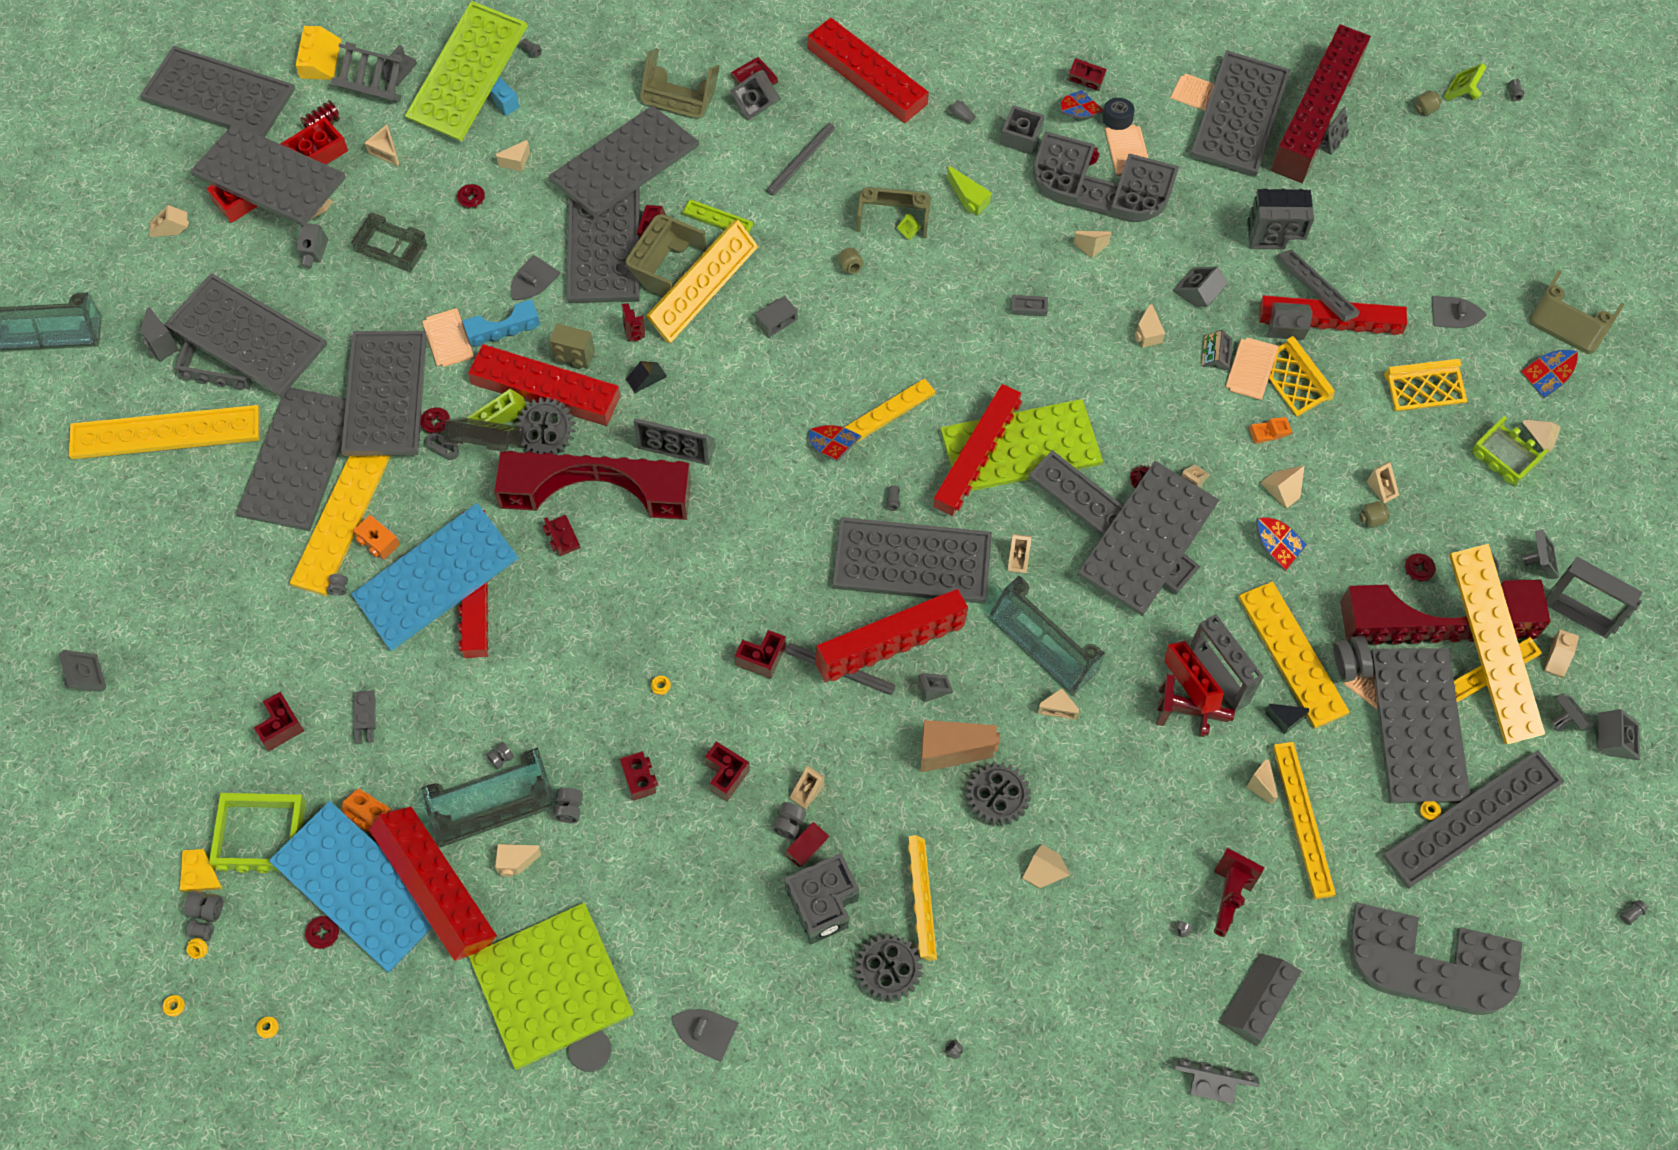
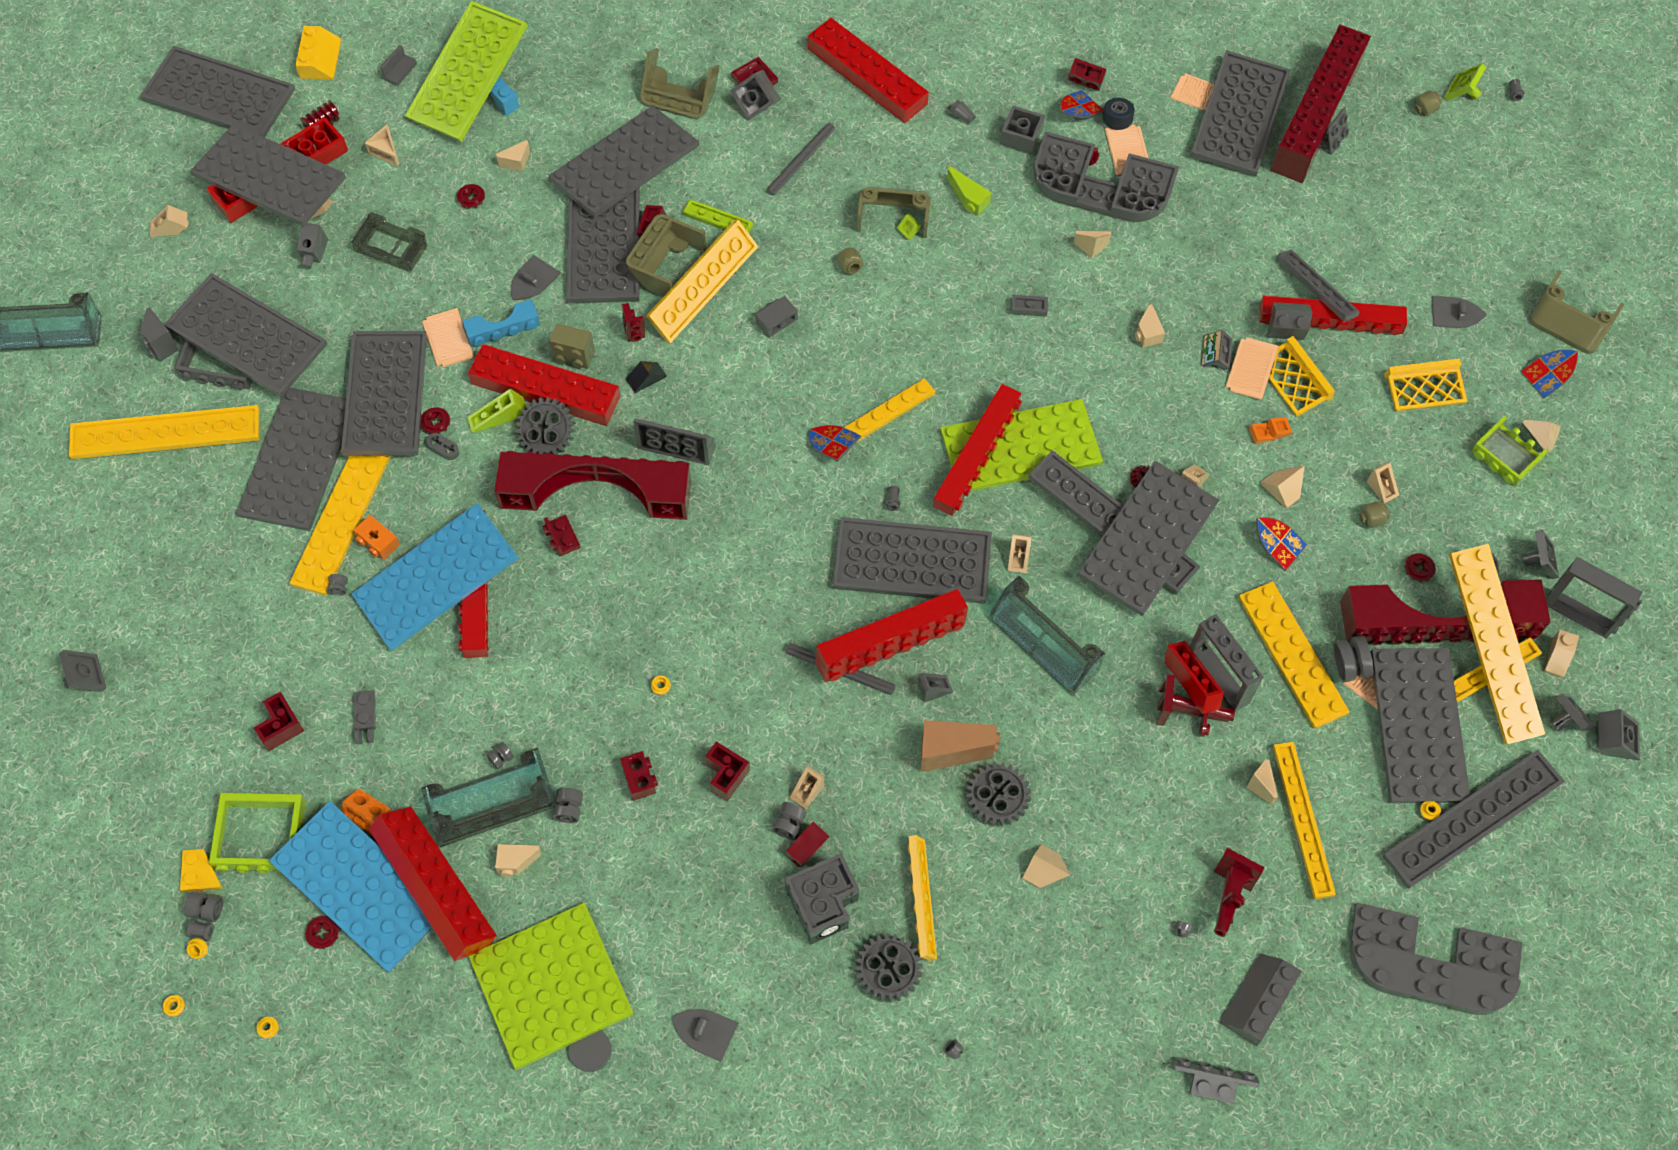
(358, 84): dark grey fence -> none
(484, 433): clear smoke piece -> none
(534, 49): dark grey pin -> none
(761, 658): dark red brick -> none
(1059, 706): tan slope -> none
(1201, 285): dark grey slope -> none
(1279, 217): dark grey piece -> none
(1286, 716): black slope -> none
(1632, 913): dark grey pin -> none

